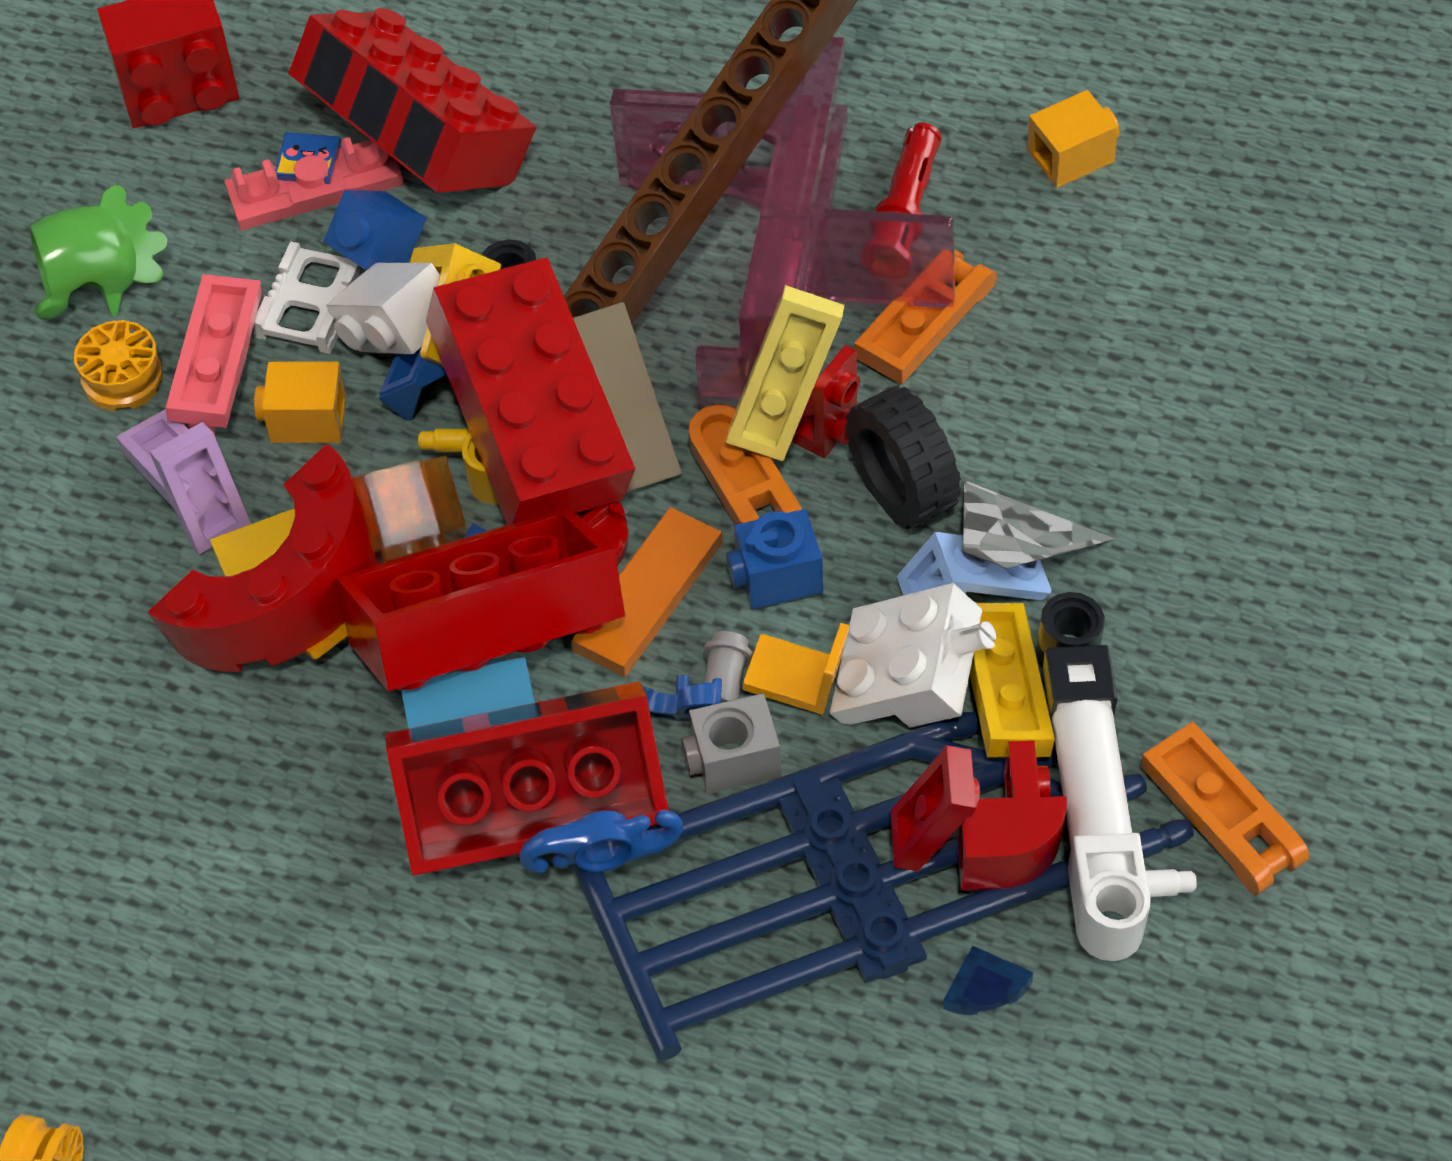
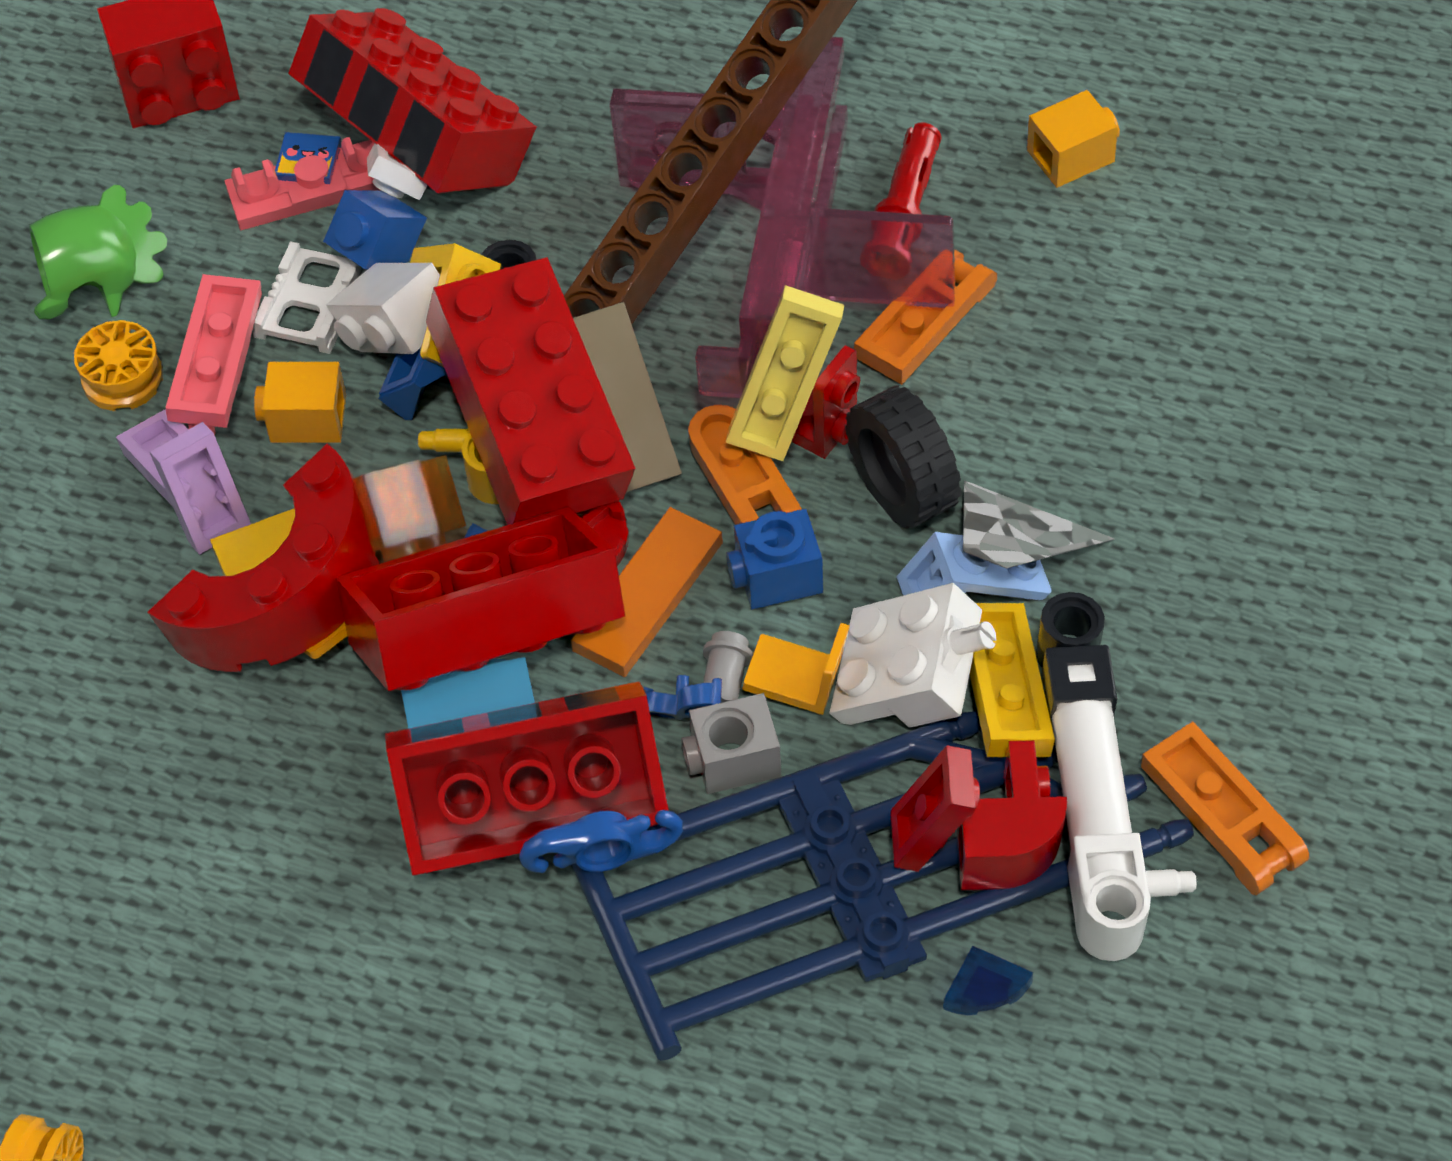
(393, 176): none -> white plate

